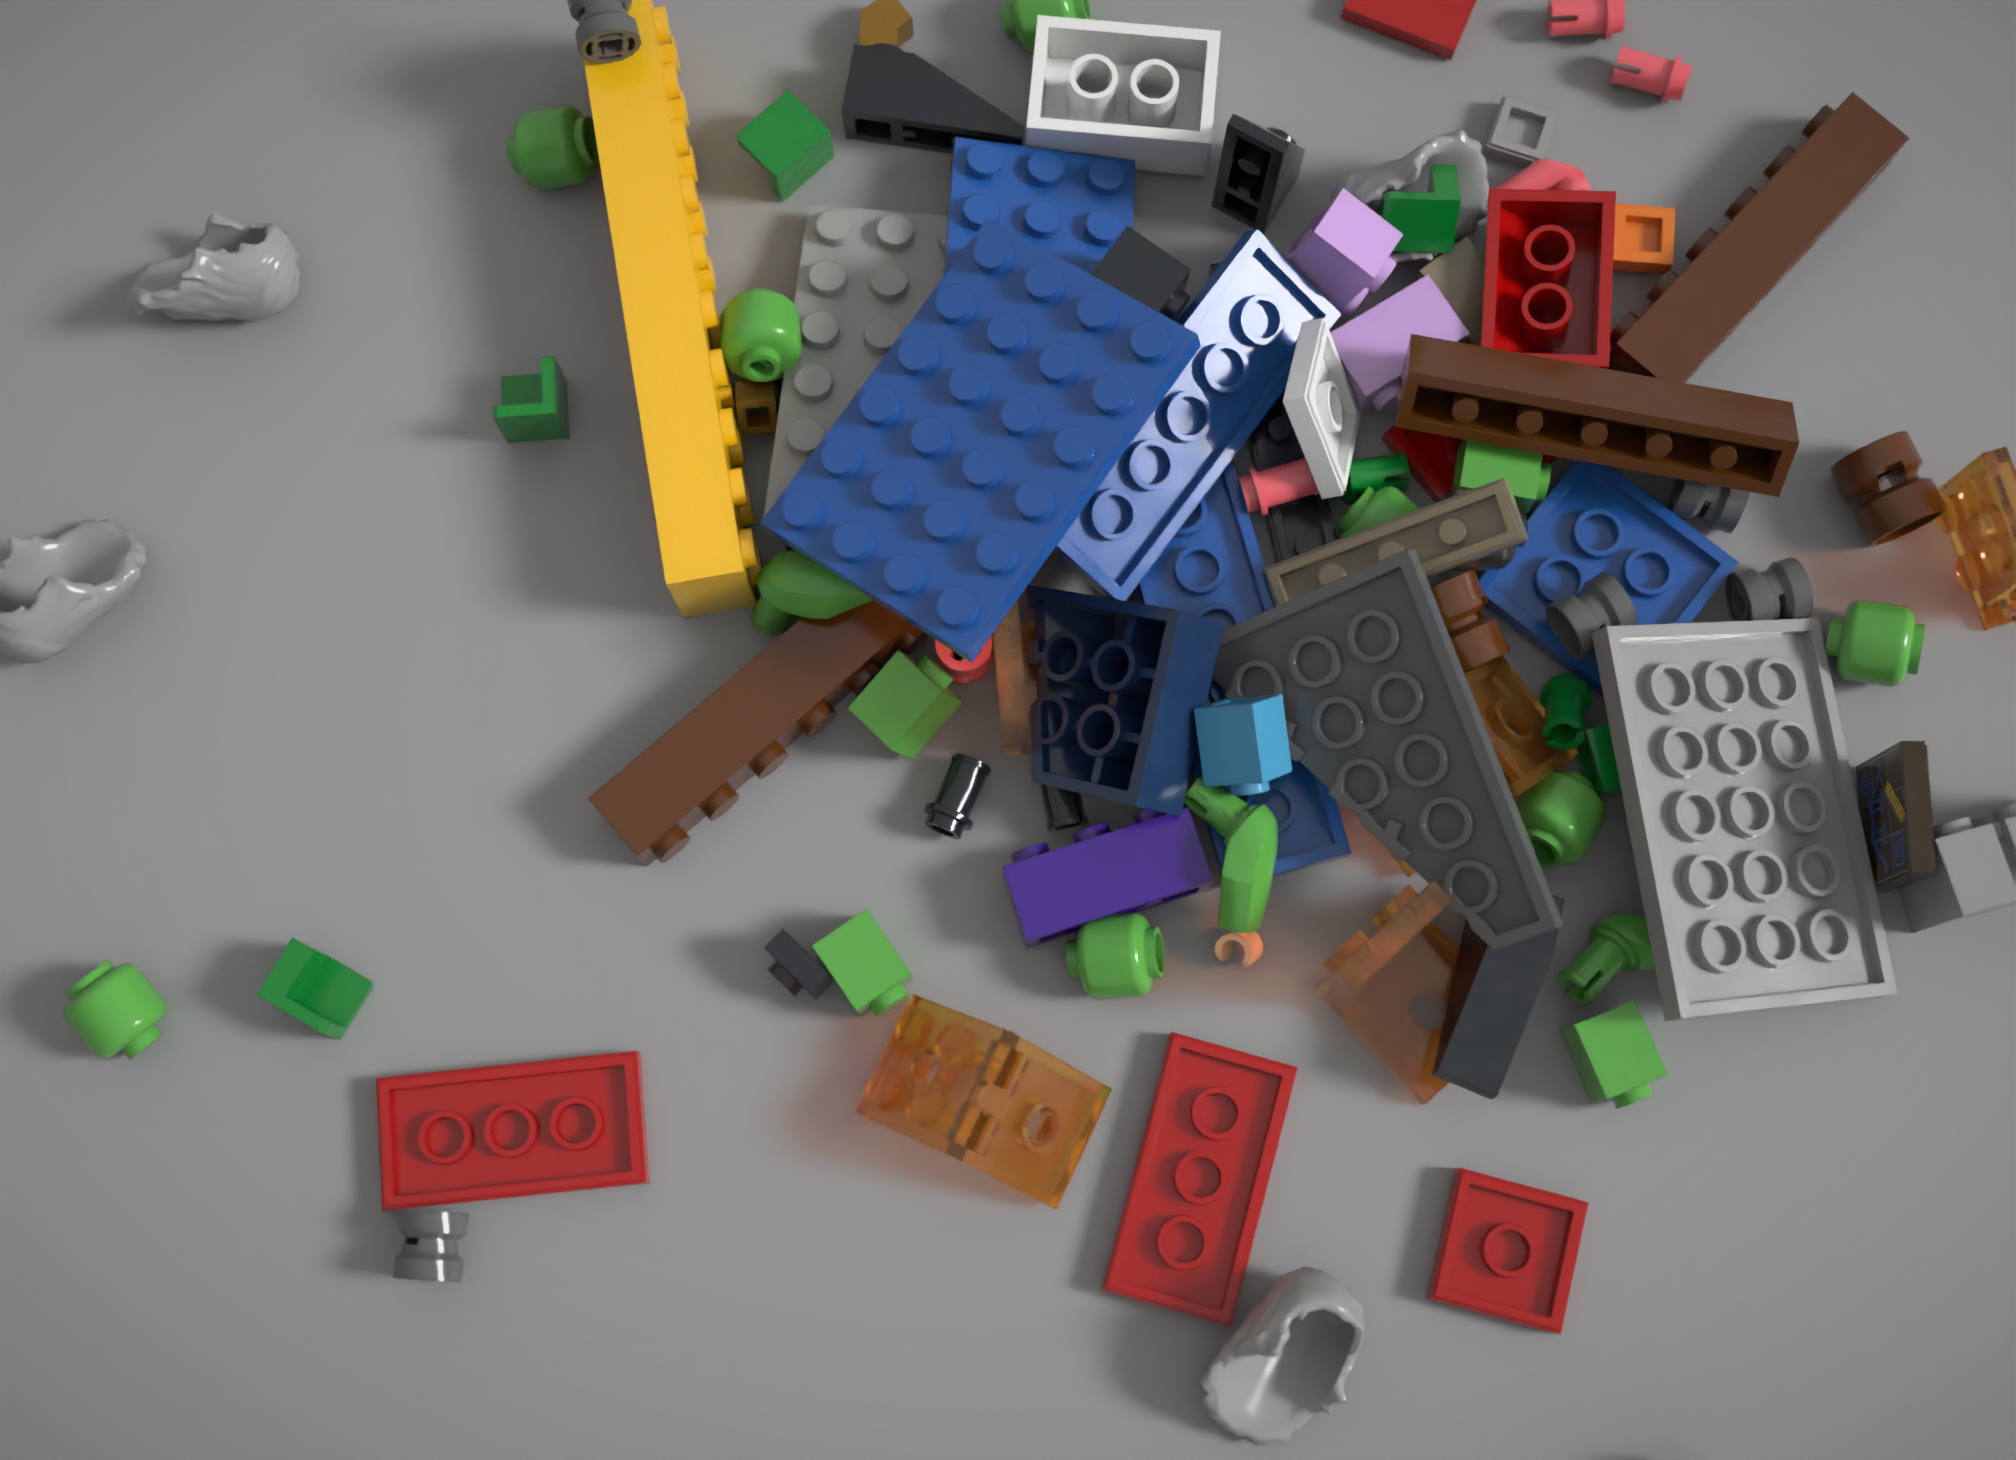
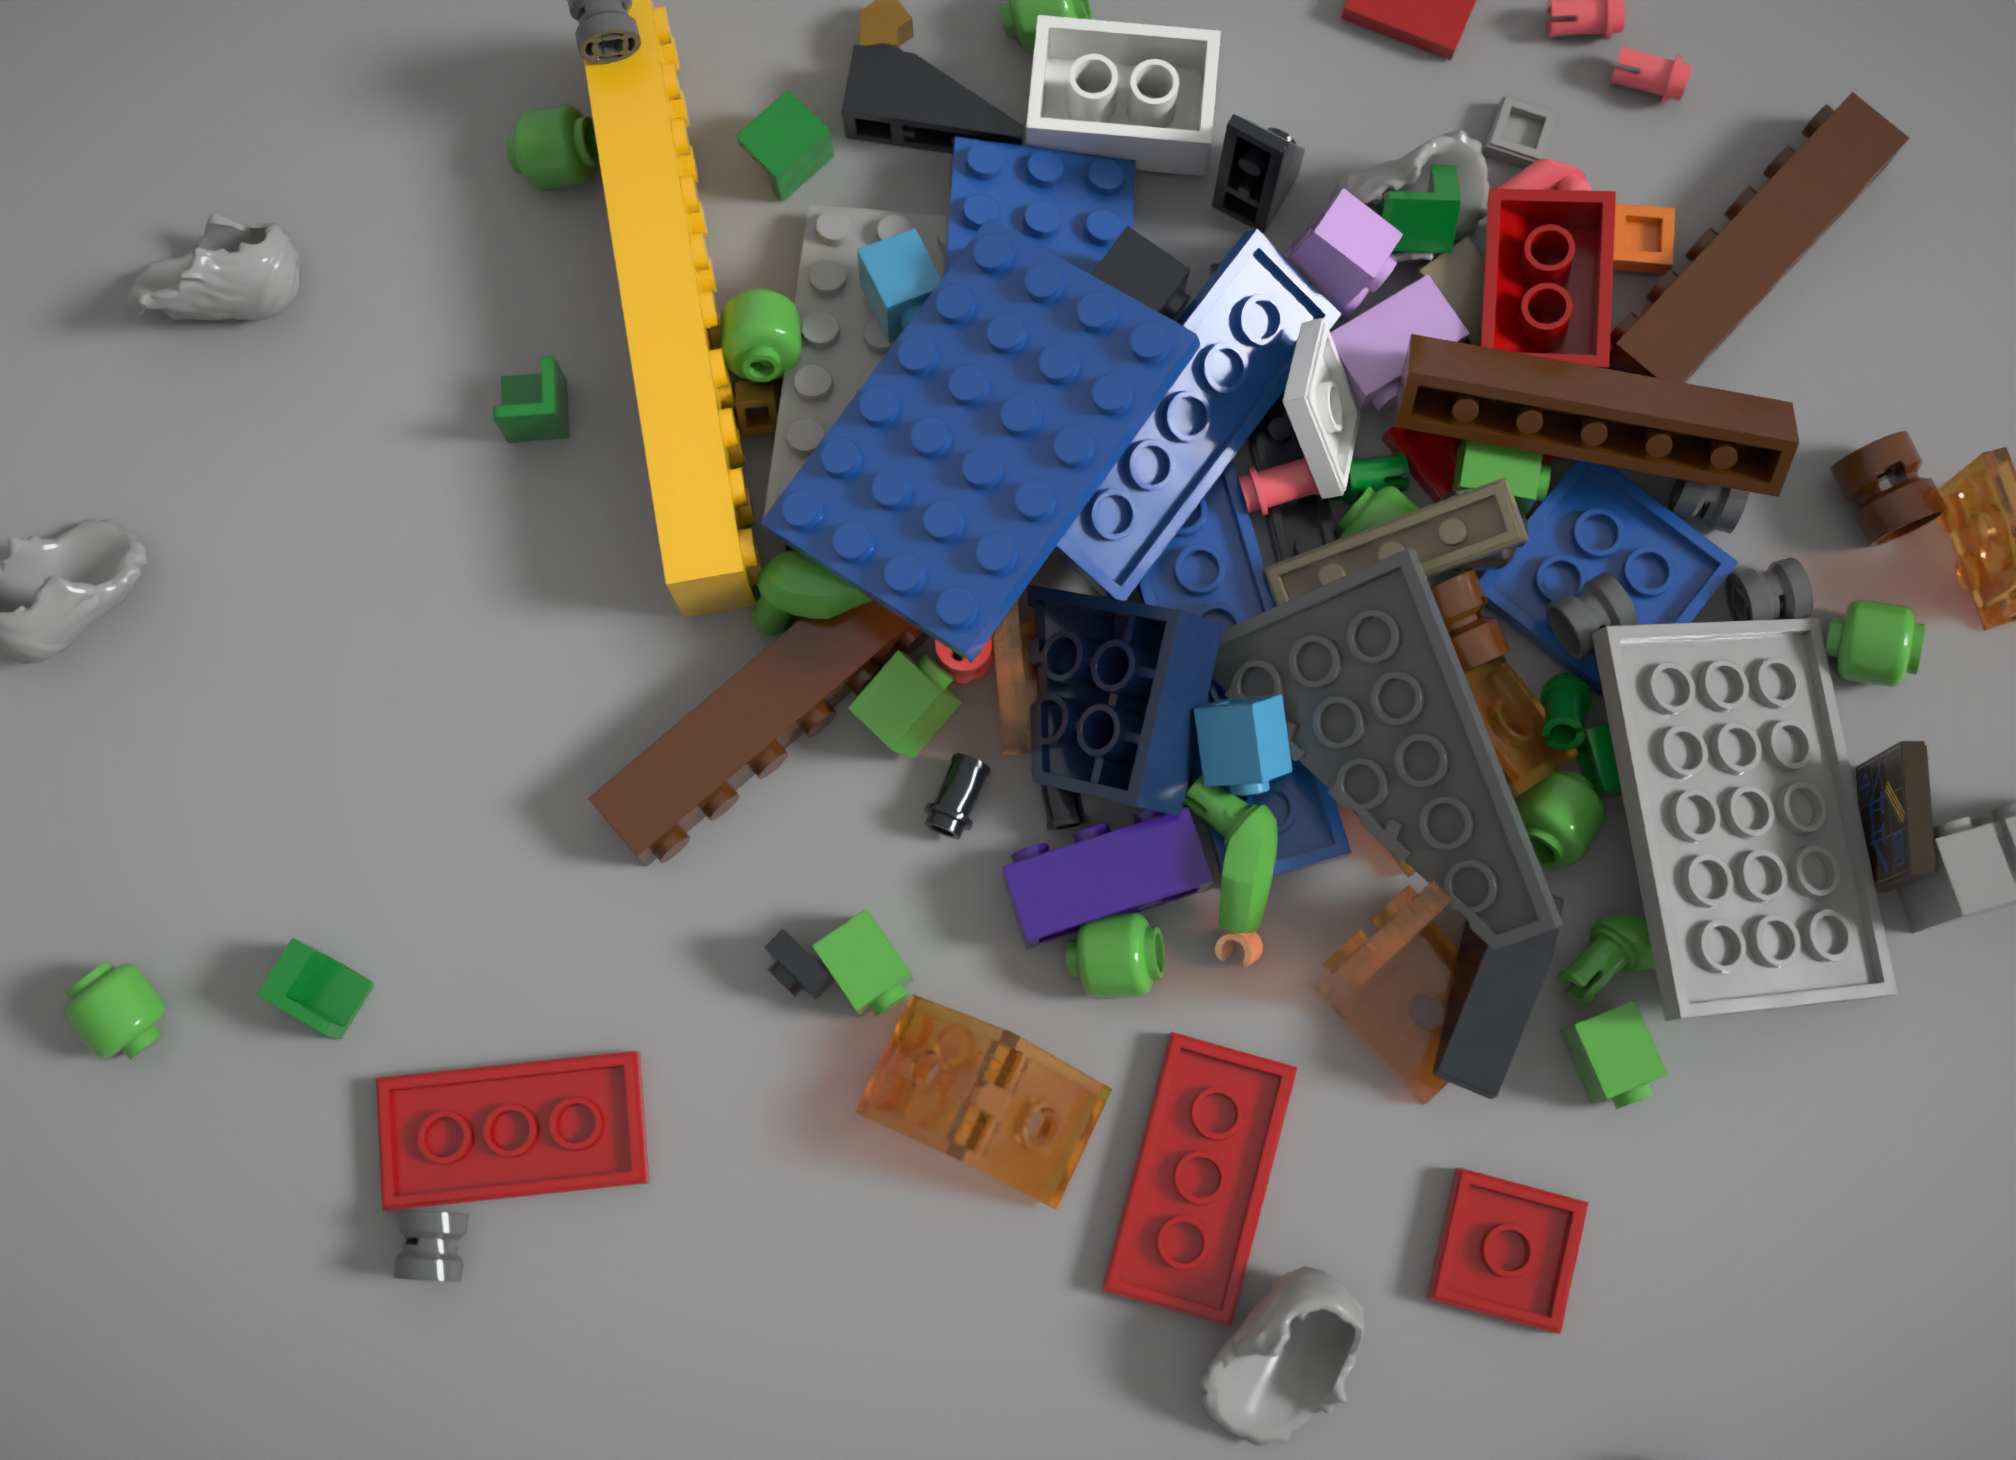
(896, 279): none -> dark azure brick

